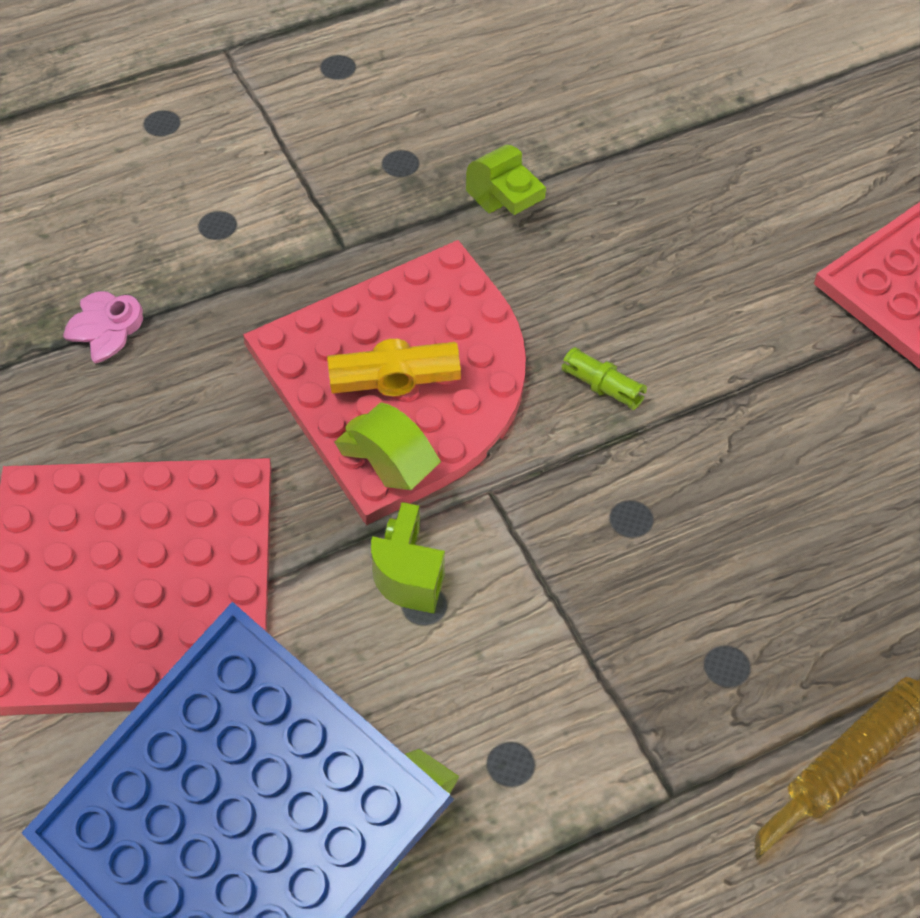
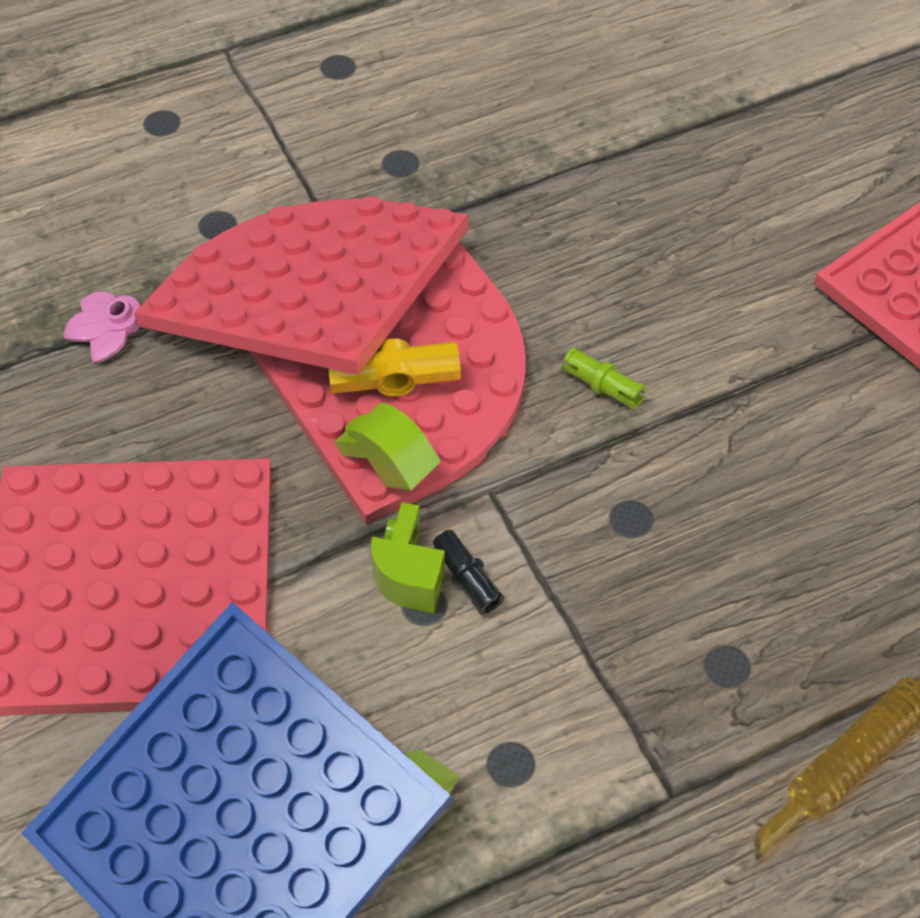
(308, 280): none -> coral plate
(468, 573): none -> black axle
(503, 181): lime brick -> none

